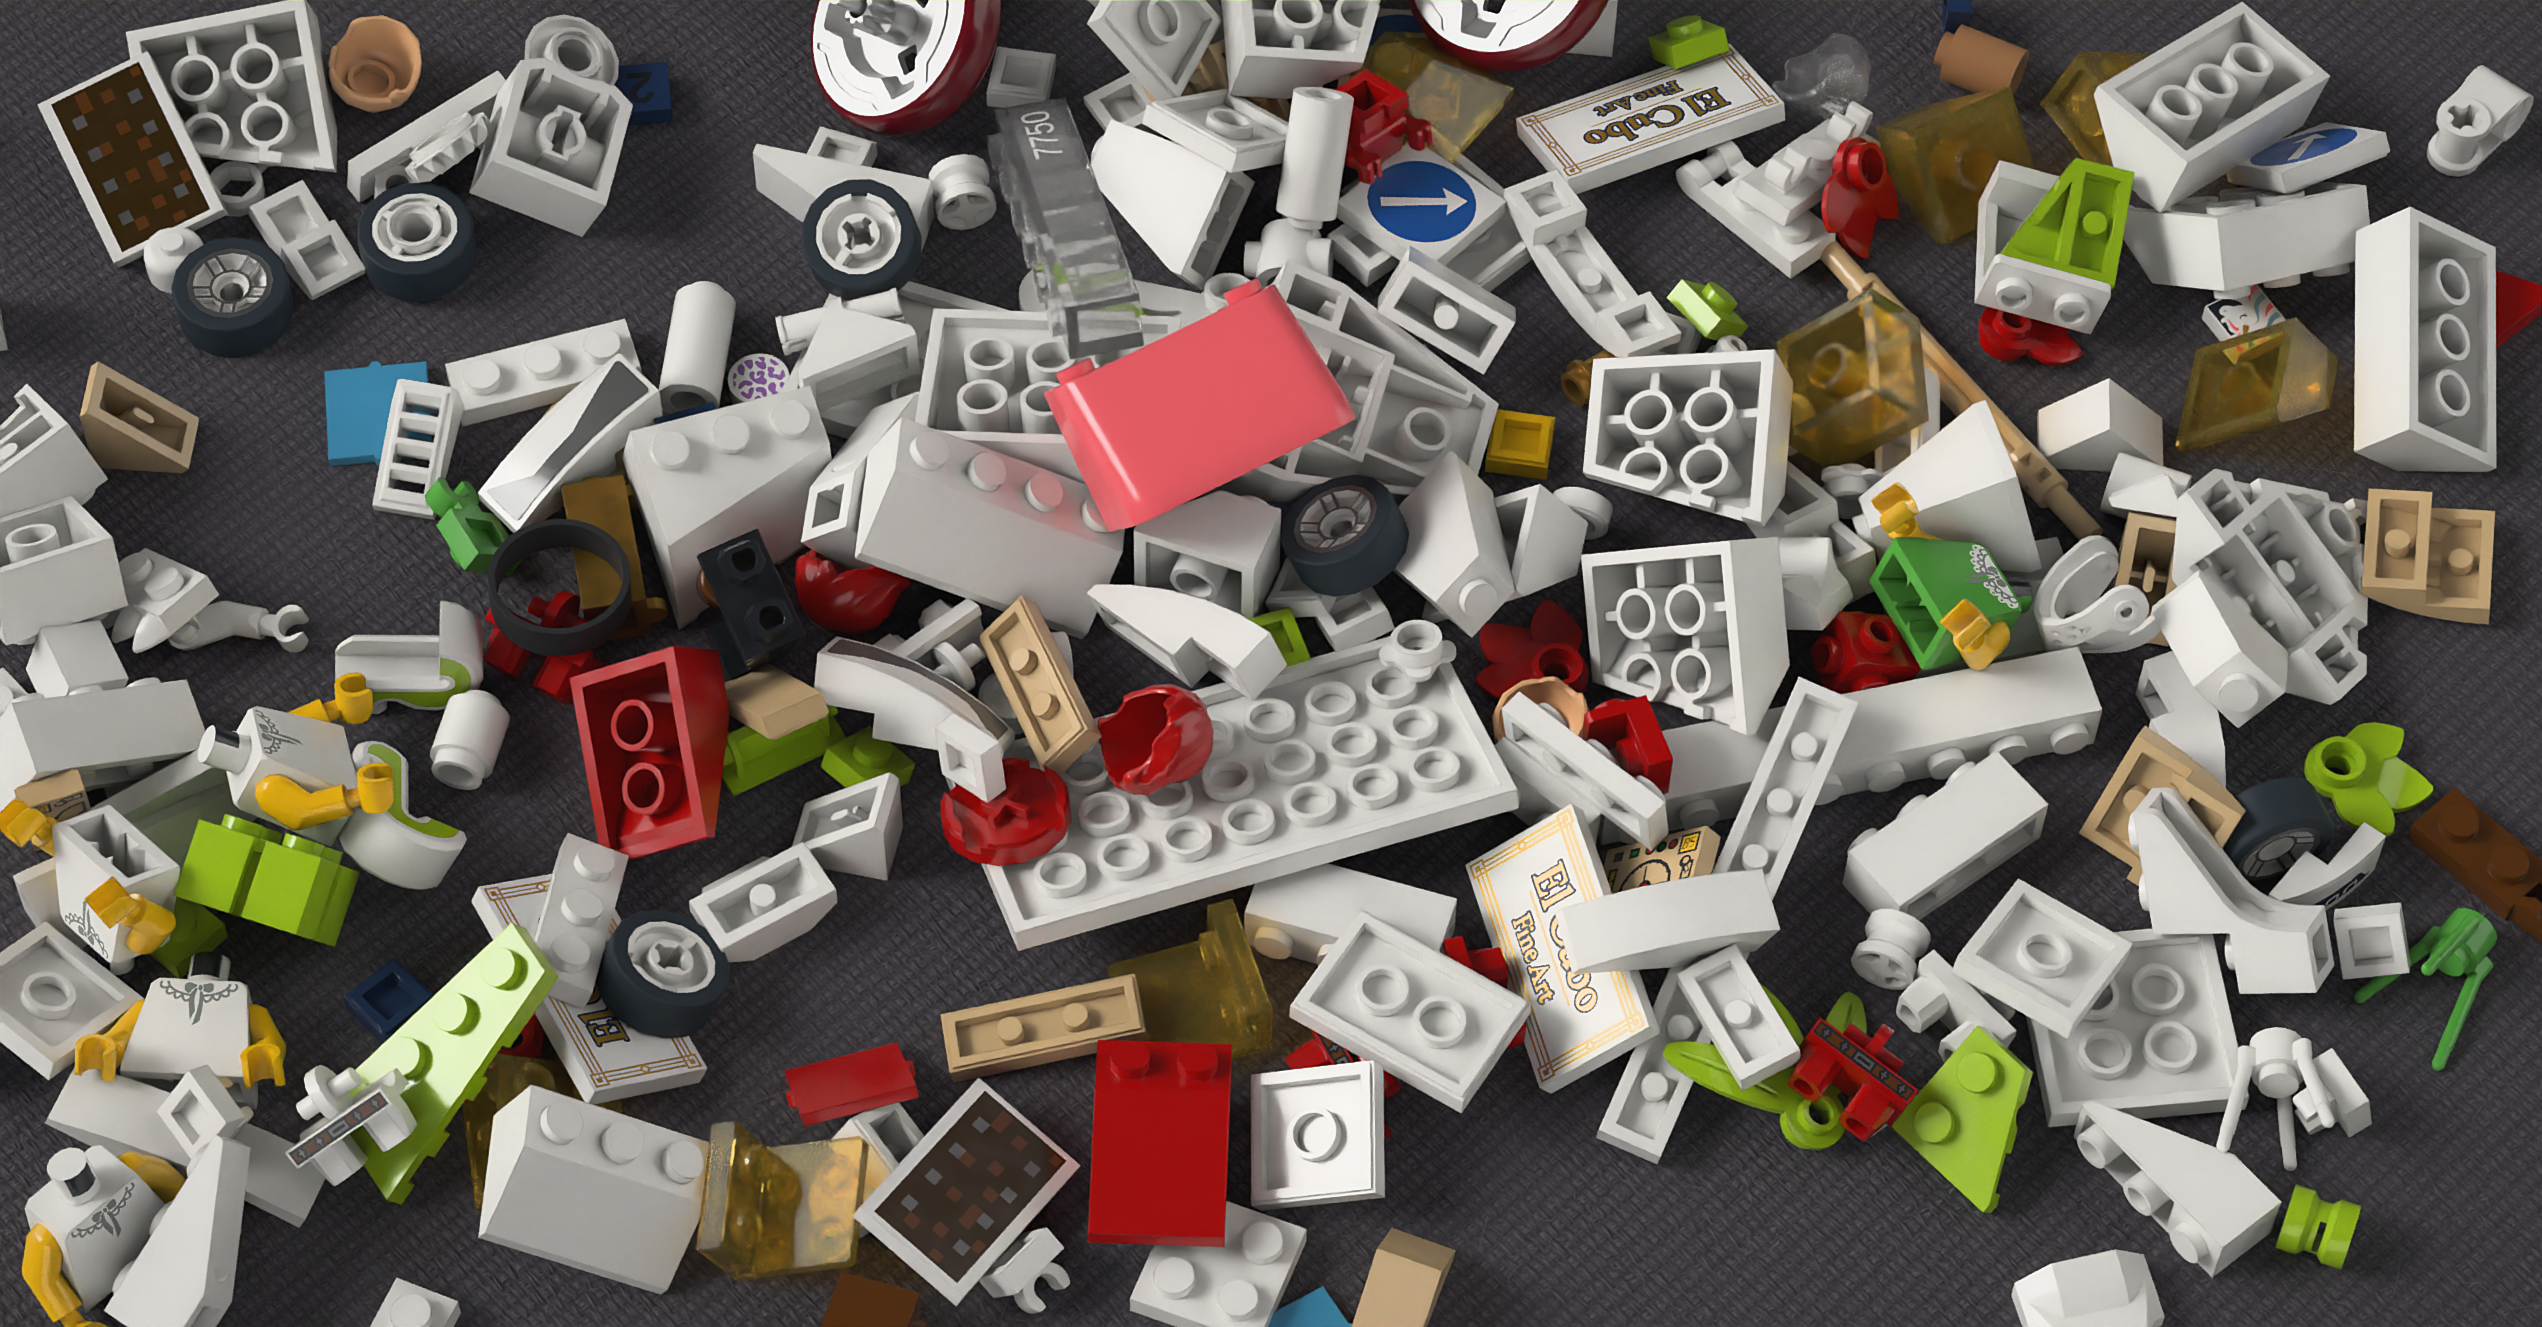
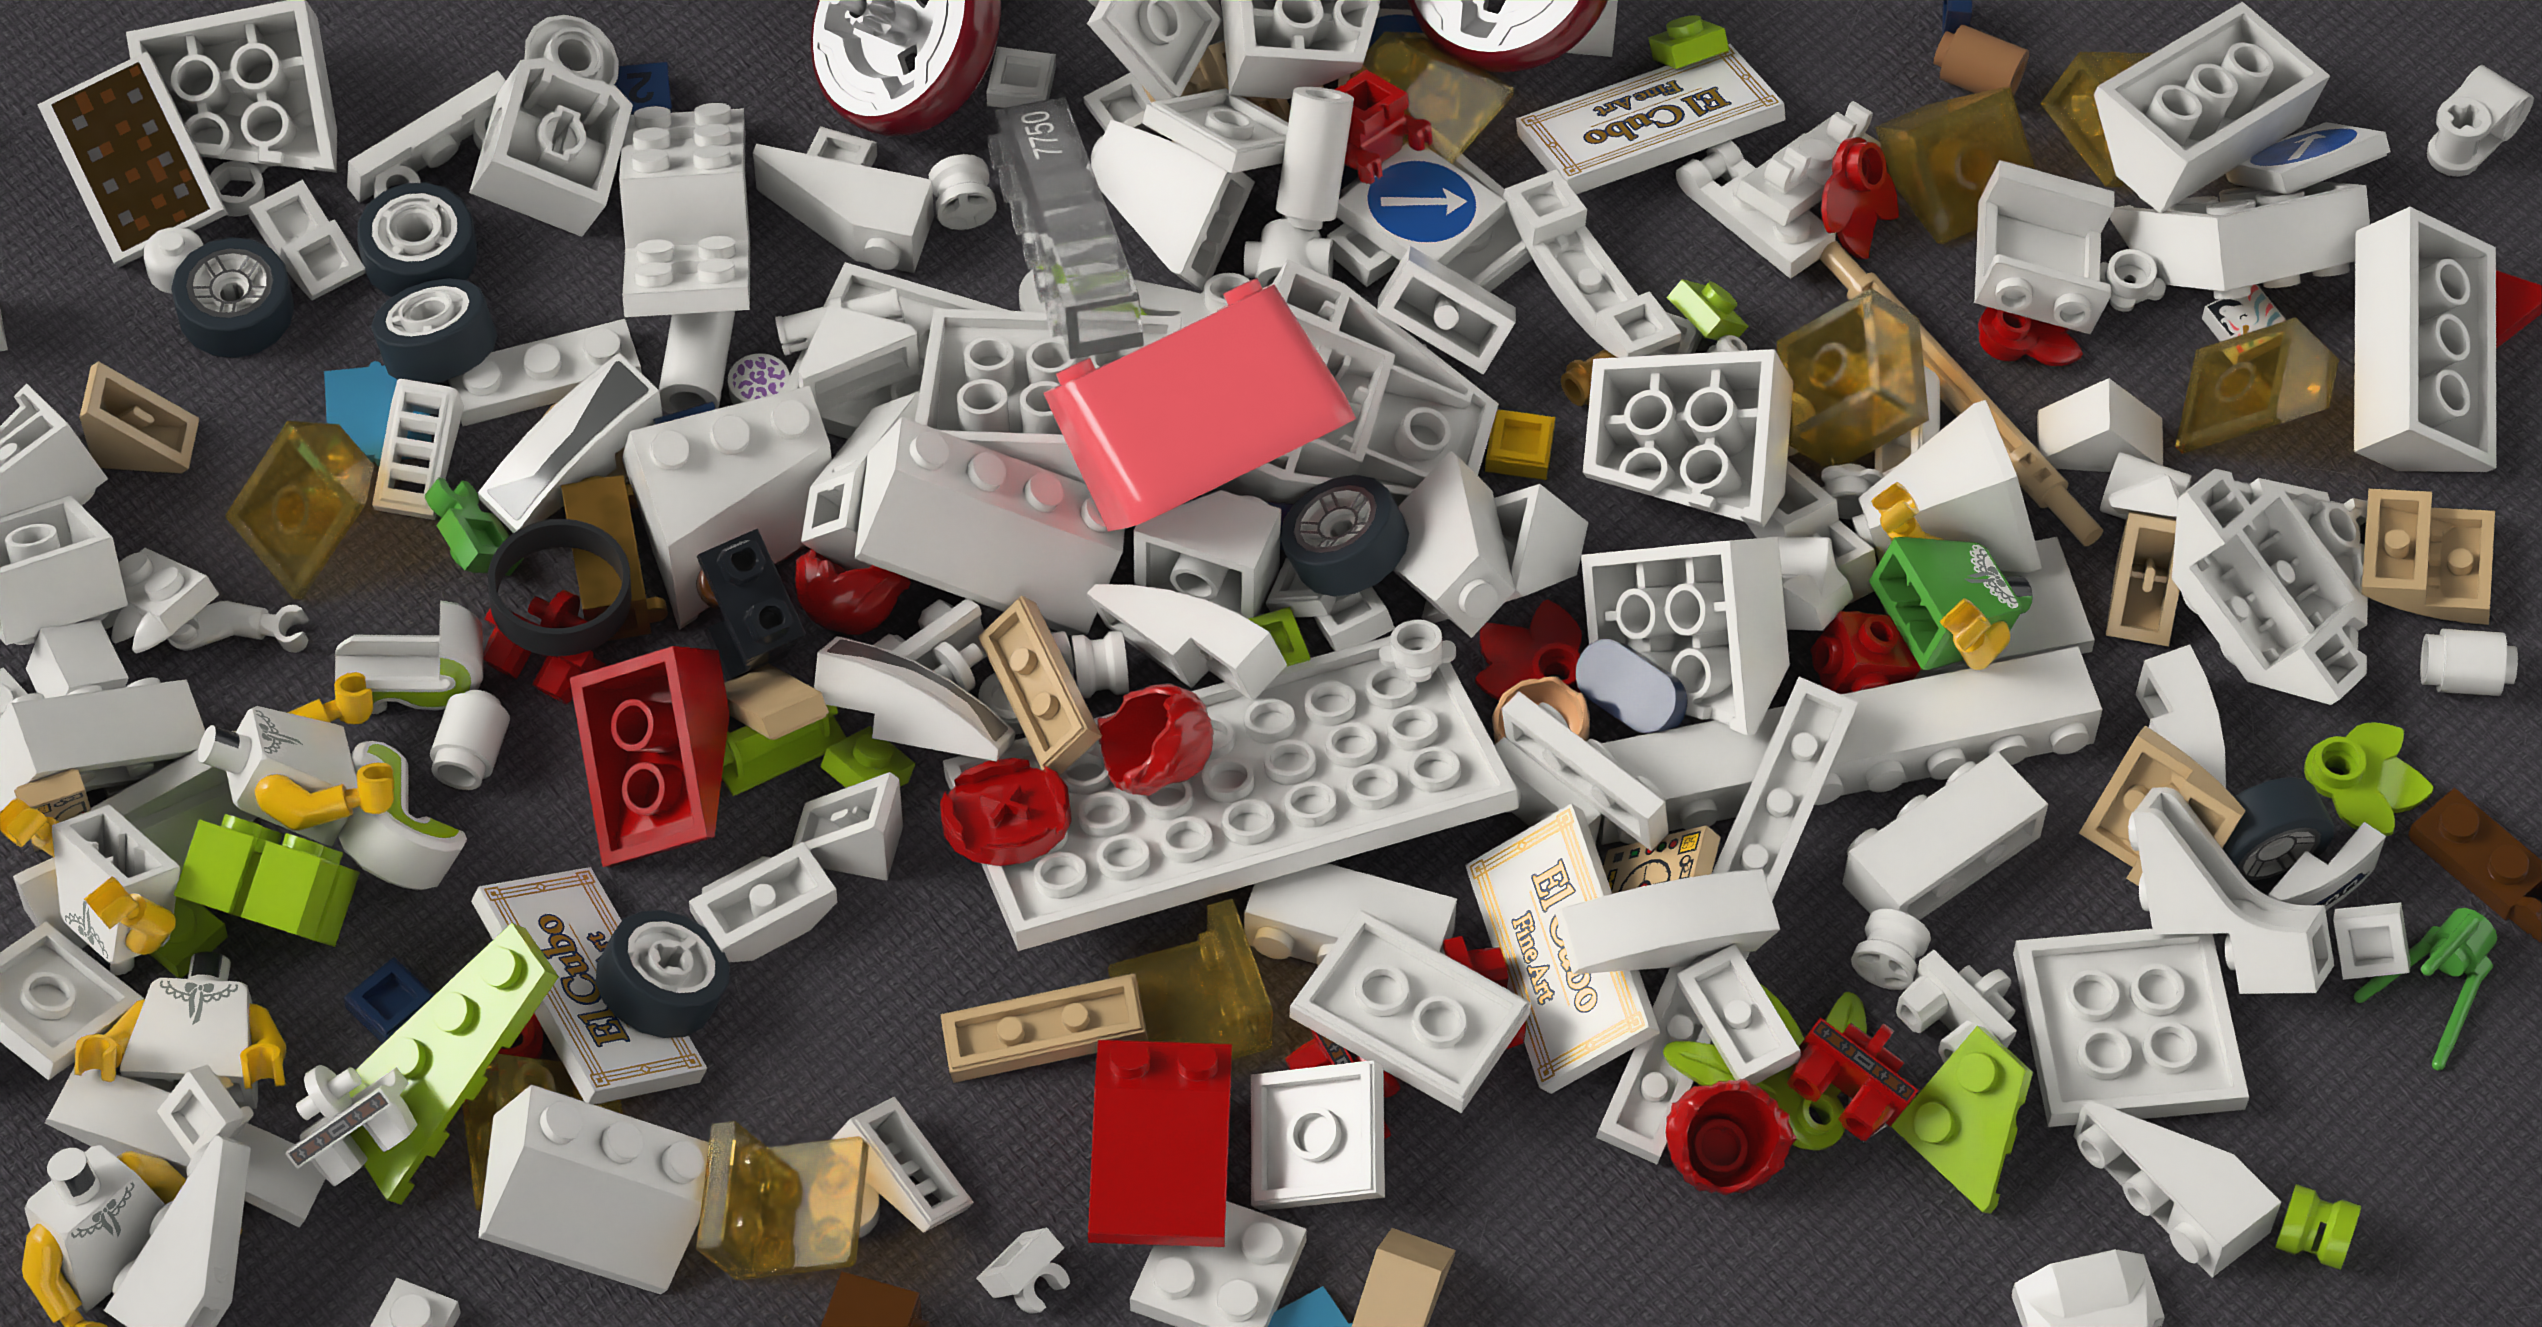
(302, 501): none -> clear yellow slope
(375, 64): light nougat hair -> none
(434, 331): none -> black wheel
(448, 146): white gear -> none
(579, 915): white plate -> none
(685, 212): none -> white bracket
(851, 1084): red piece -> none
(866, 269): wheel -> none
(966, 1191): tile -> none
(971, 757): white plate -> none
(1100, 664): none -> white wheel
(1590, 506): white tile -> none
(1631, 687): none -> tile
(1635, 735): red bracket -> none
(1728, 1136): none -> red hair
(1826, 78): clear hair -> none
(2042, 958): white plate -> none
(2078, 222): lime wing -> none
(2096, 623): white helmet -> none
(2135, 267): none -> white plate
(2222, 649): white slope -> none
(2277, 1064): white plant -> none
(2345, 1097): white tile -> none
(2468, 662): none -> white brick

